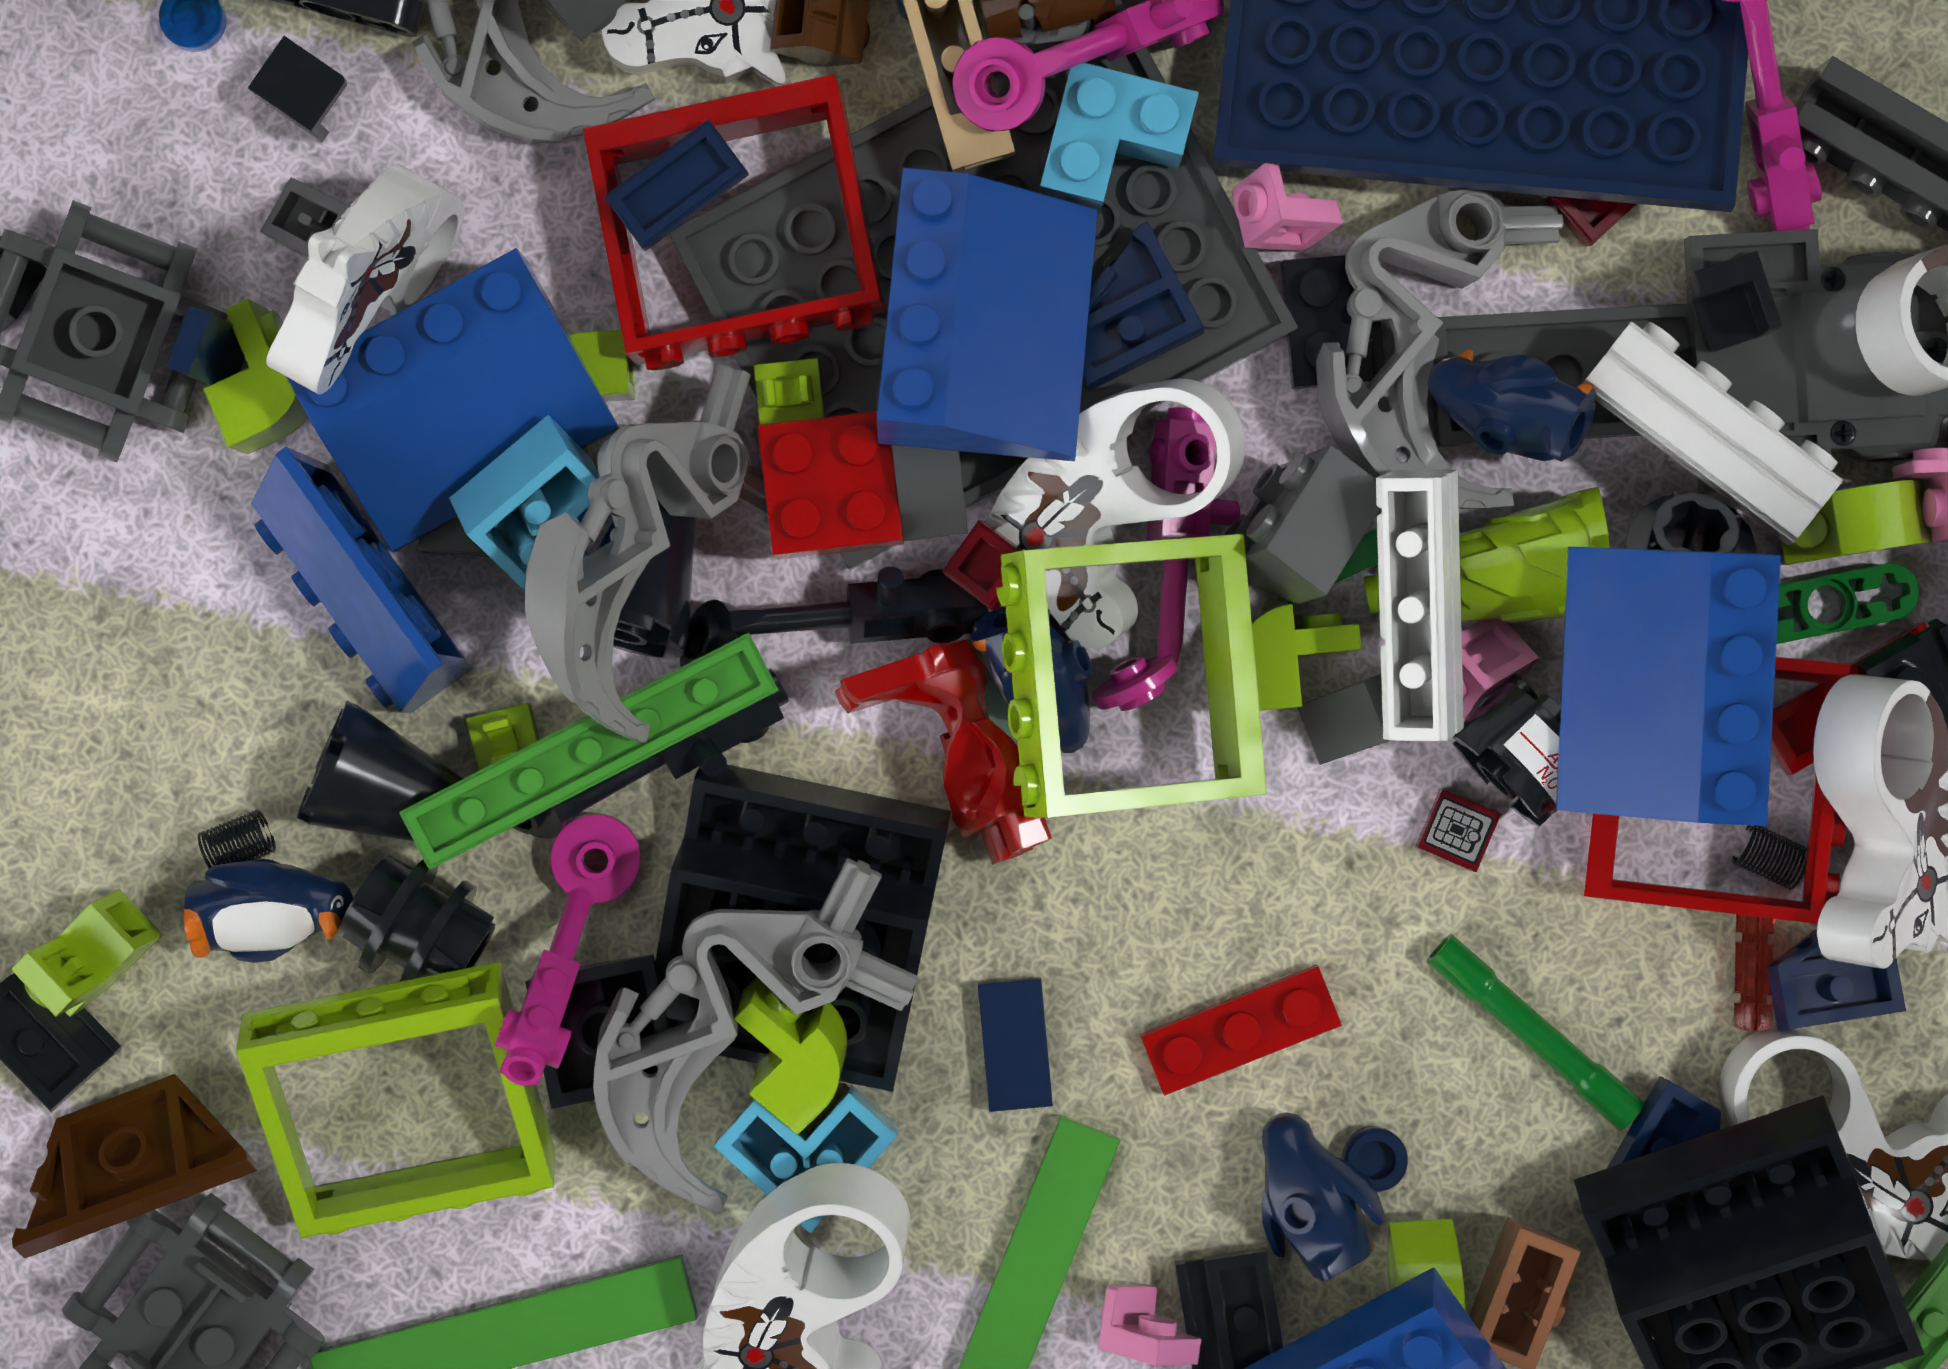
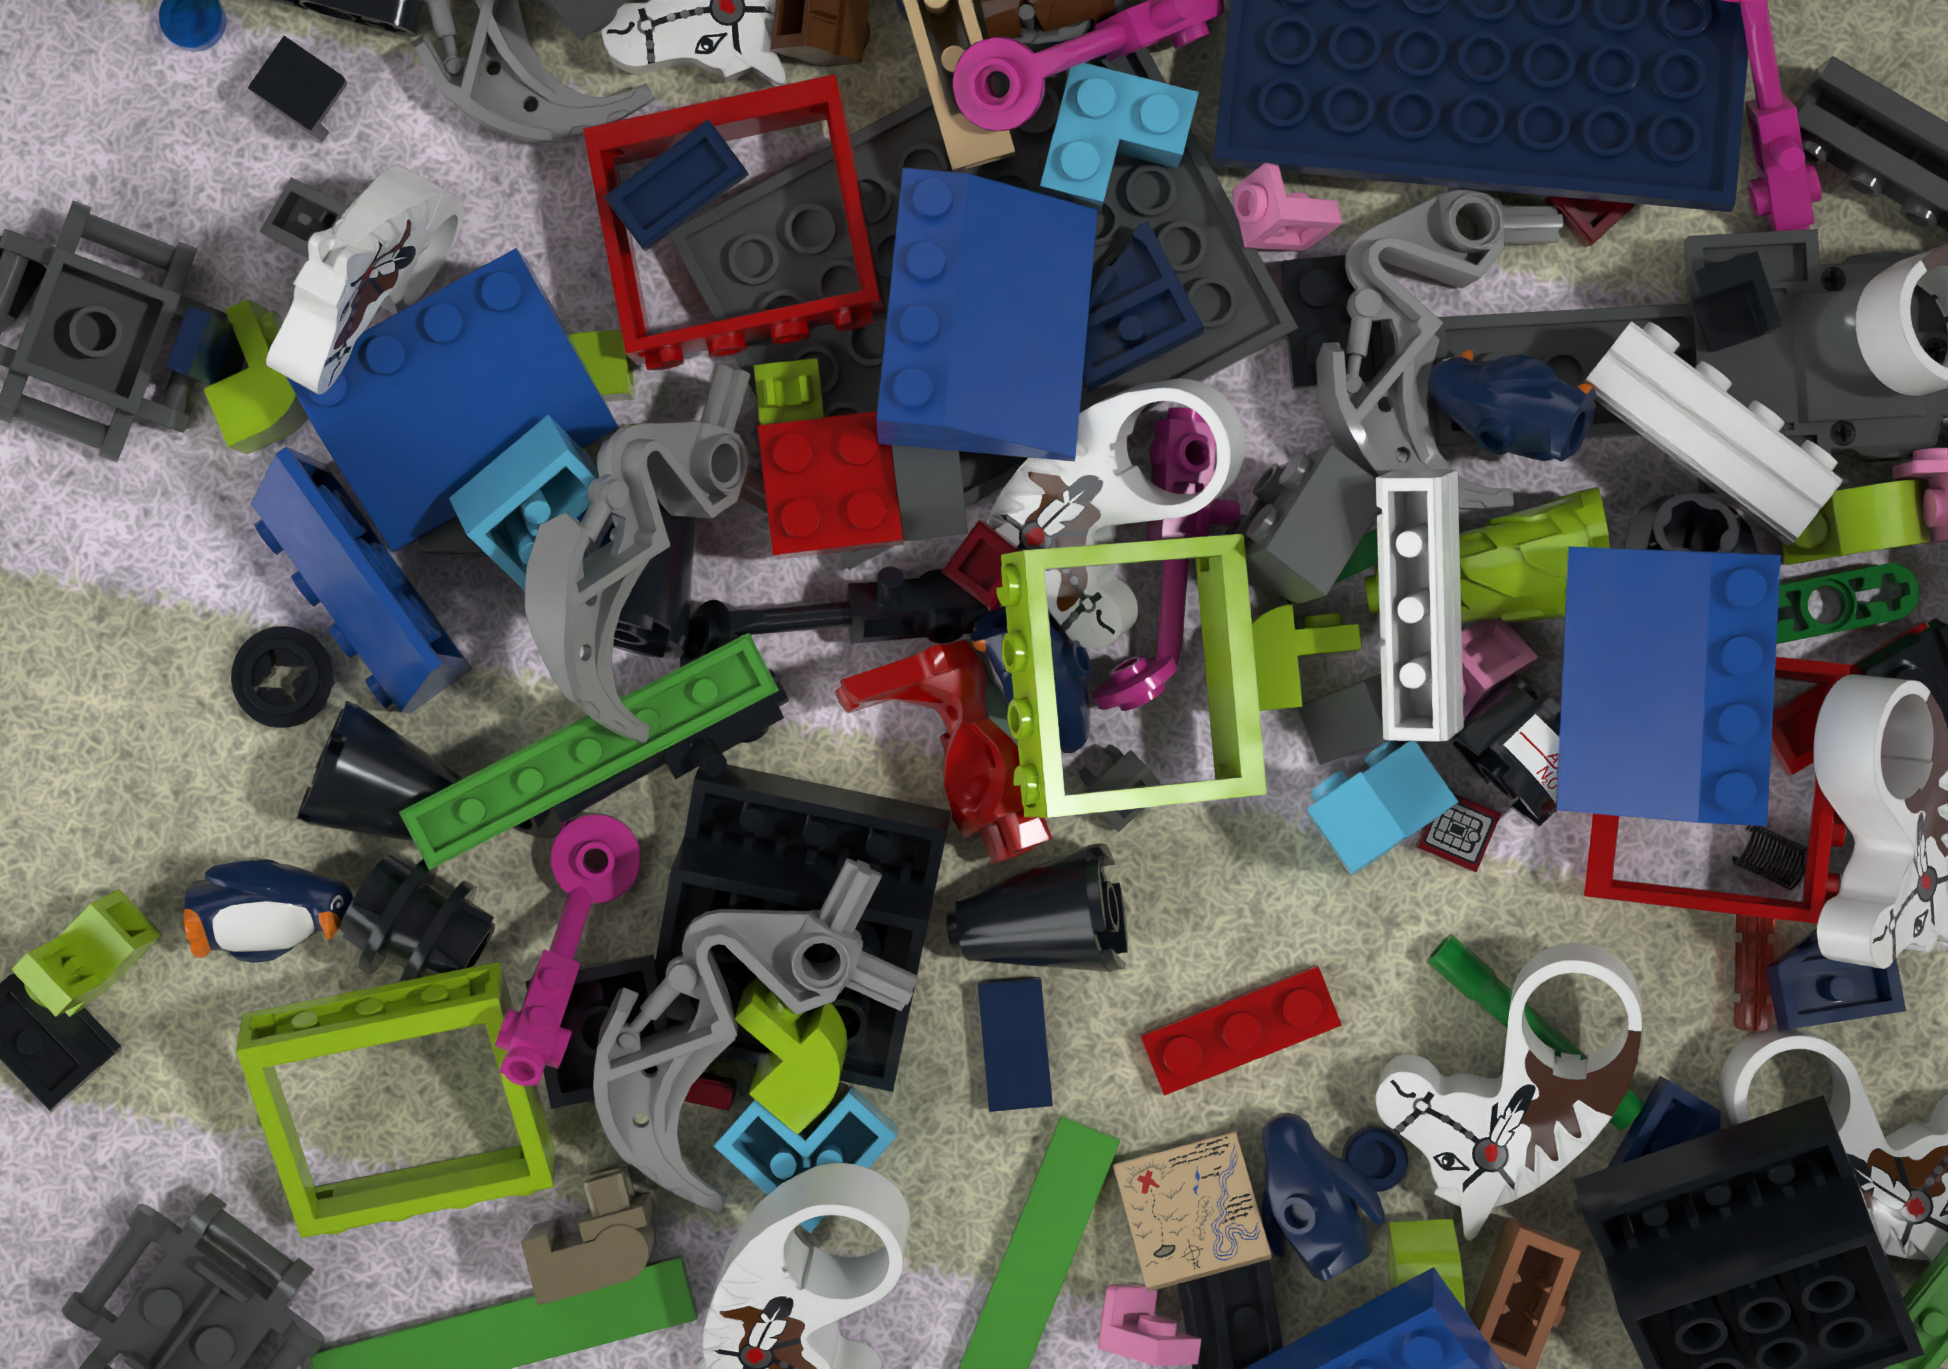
(127, 1161): reddish brown wing -> none
(236, 831): black piece -> none
(255, 665): none -> black gear
(501, 733): lime tile -> none
(607, 1250): none -> dark tan hips
(713, 1091): none -> dark red tile
(1046, 916): none -> black cone
(1125, 773): none -> dark grey tile
(1192, 1211): none -> tan tile
(1381, 806): none -> medium azure brick
(1520, 1129): none -> white animal

